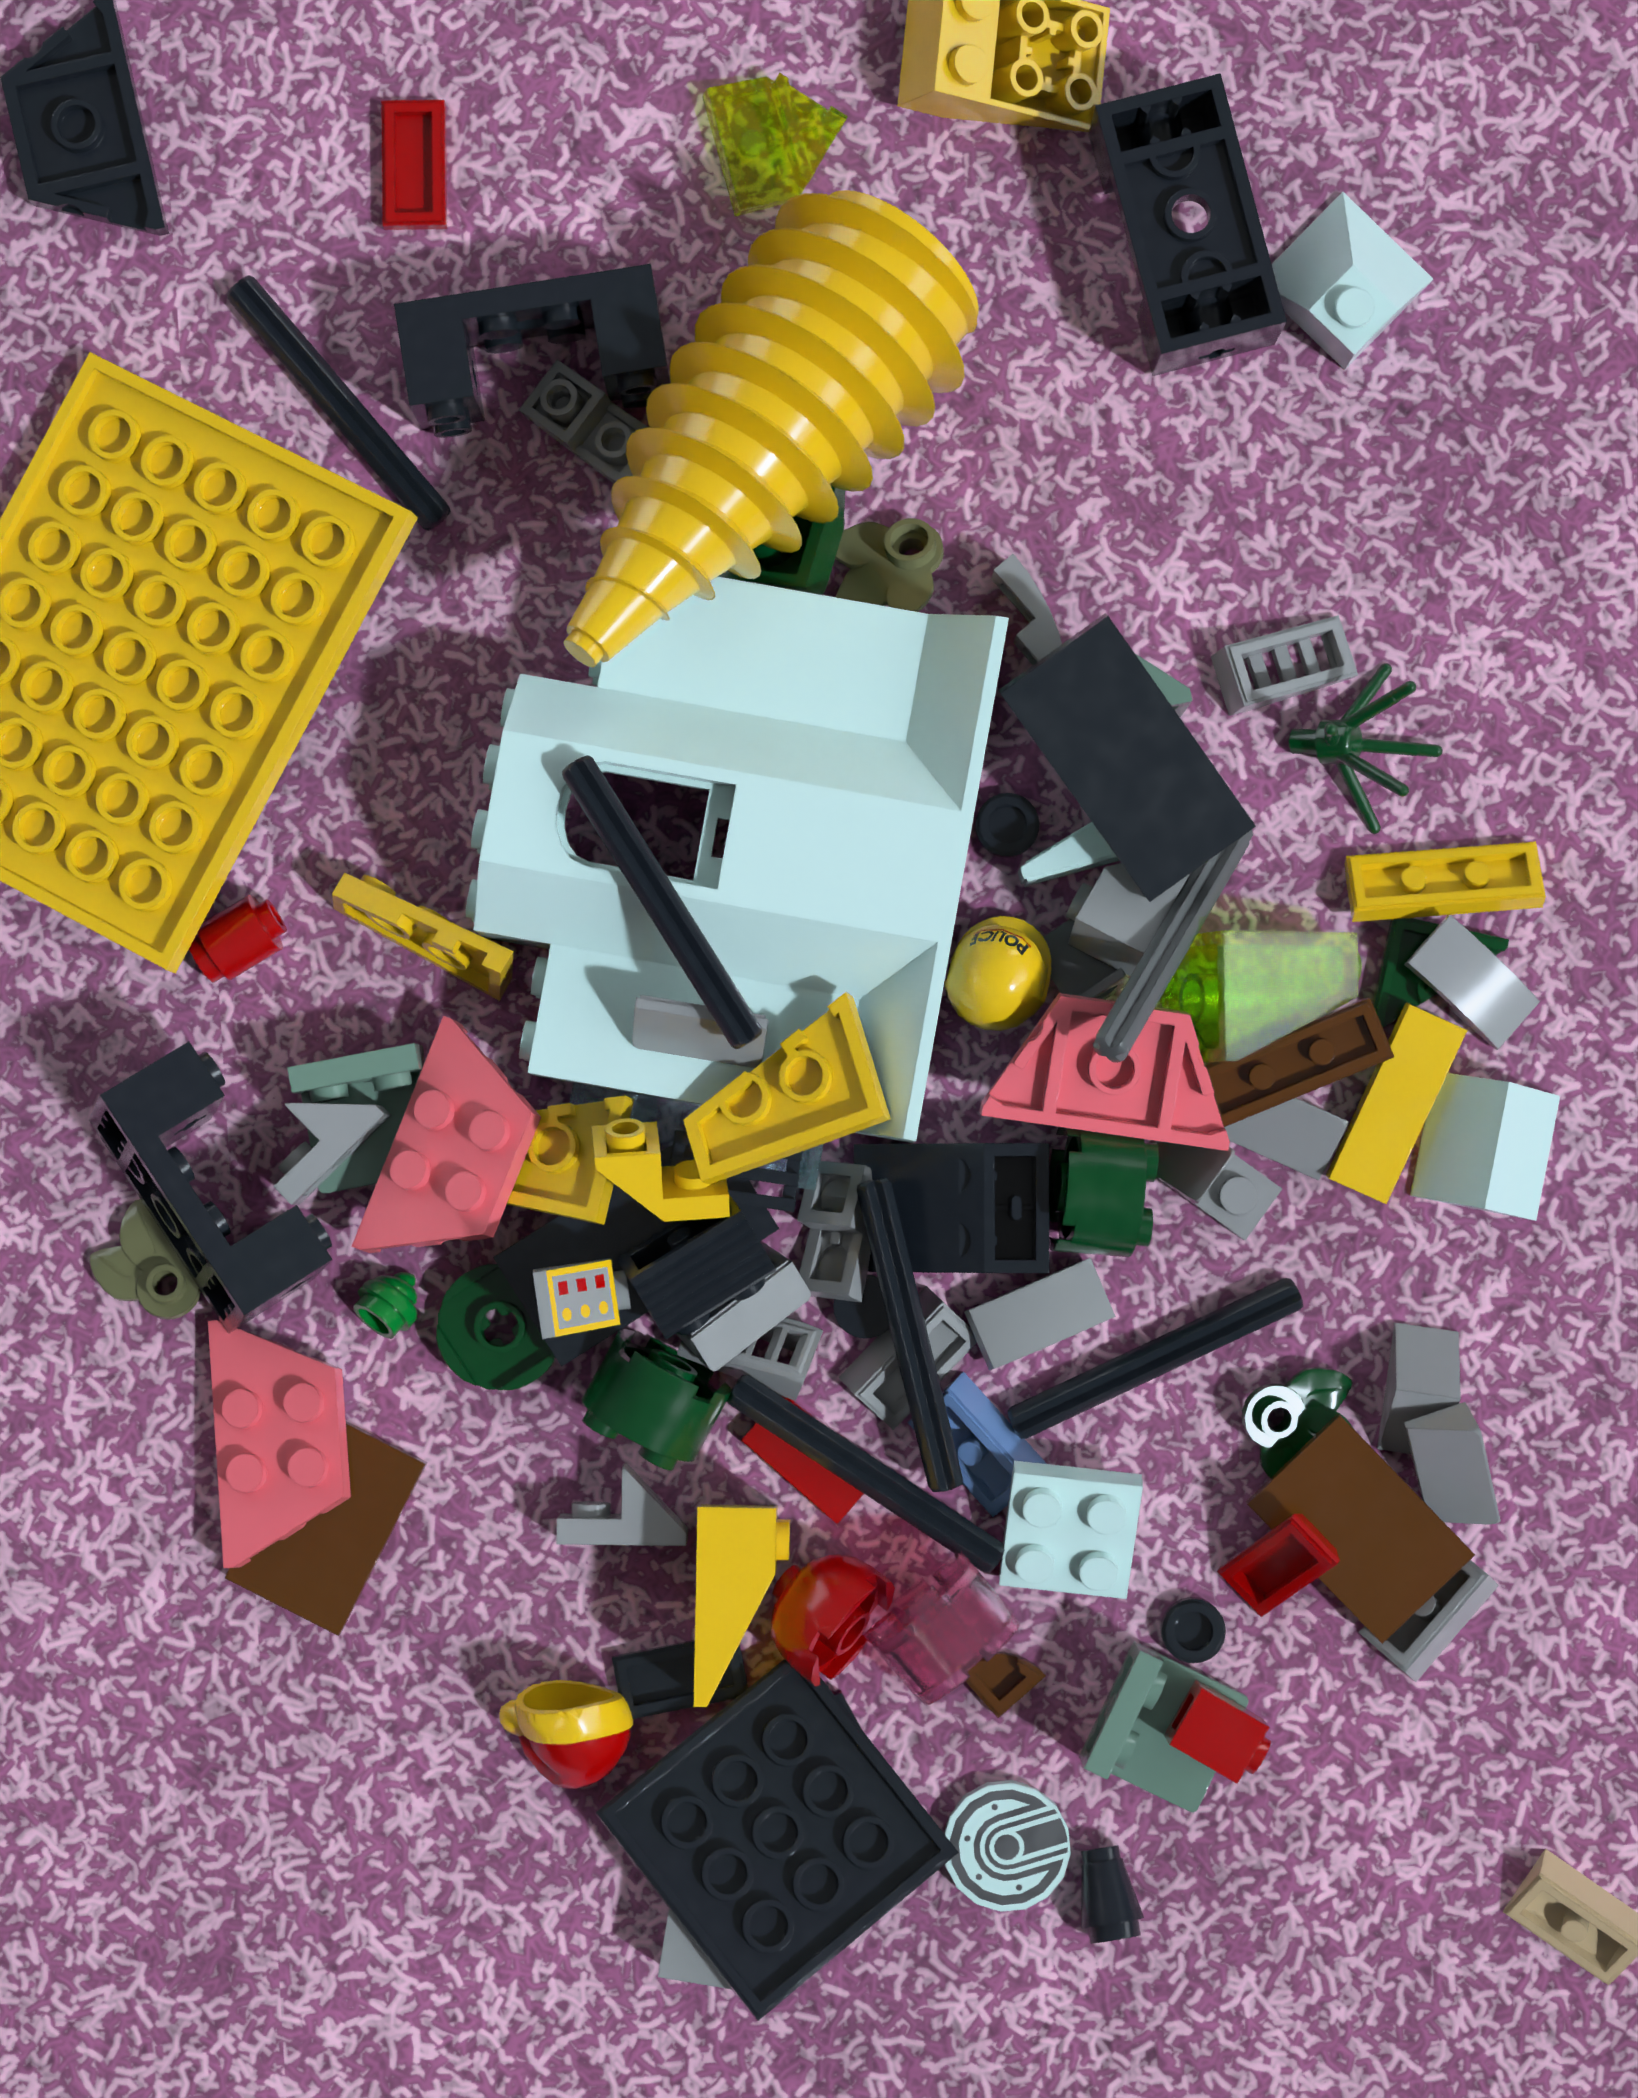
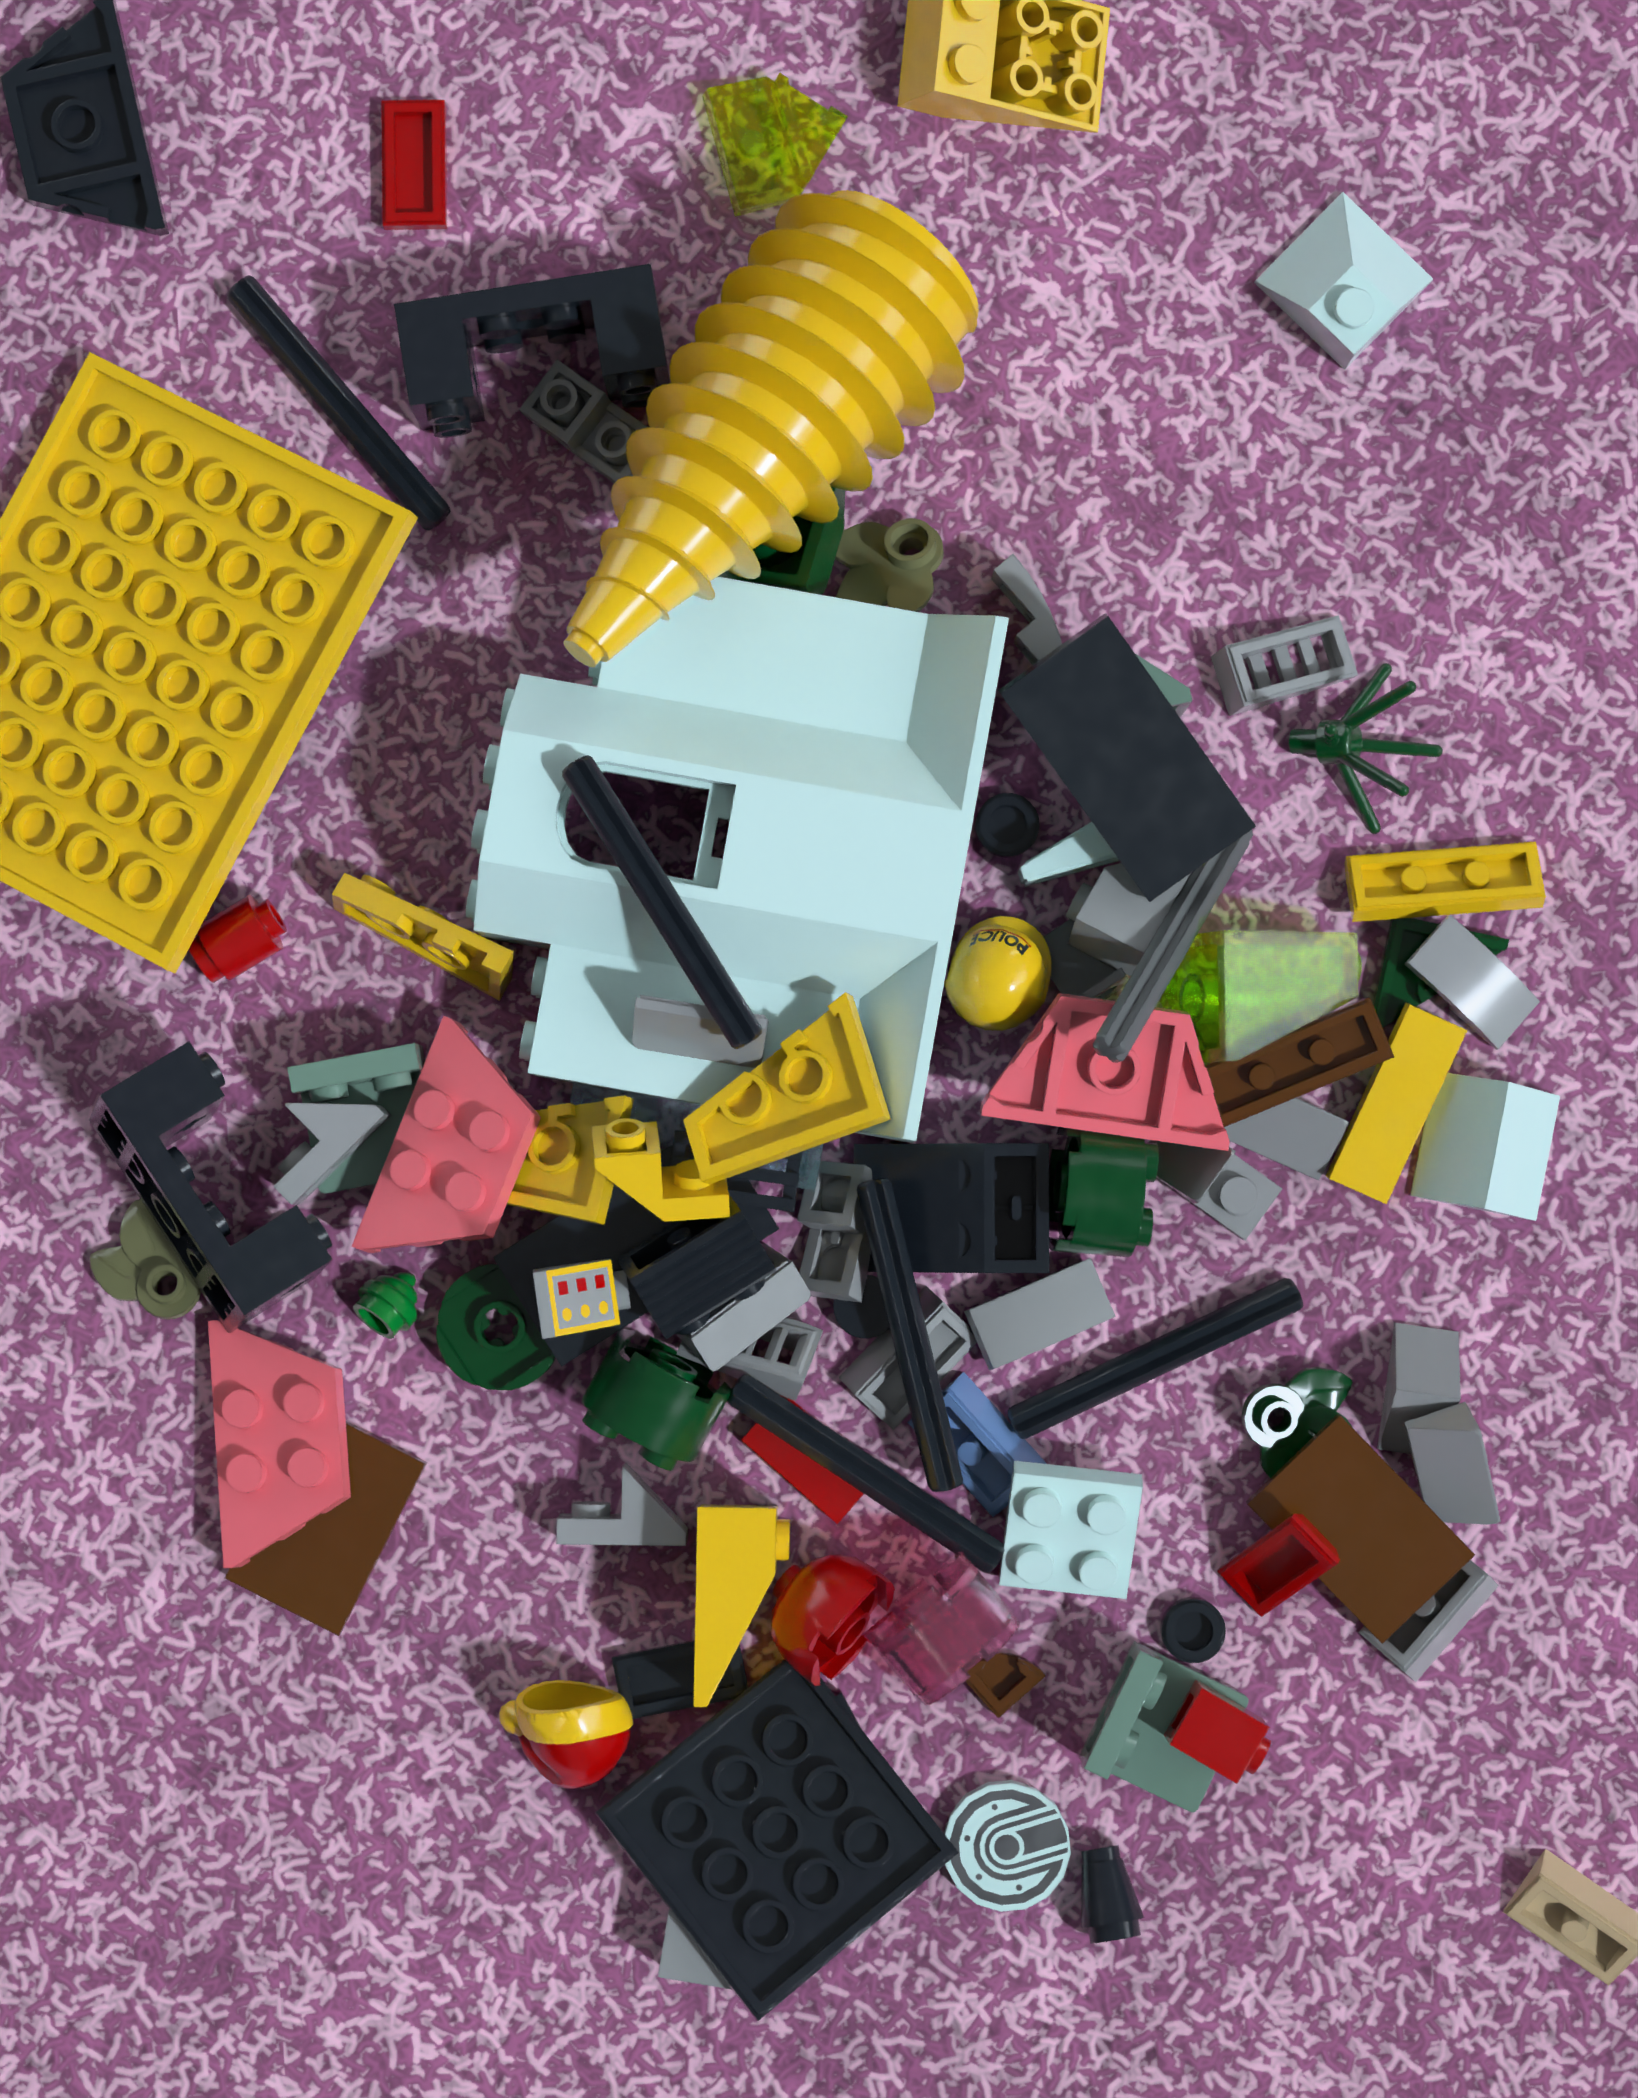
(1203, 289): black plate -> none

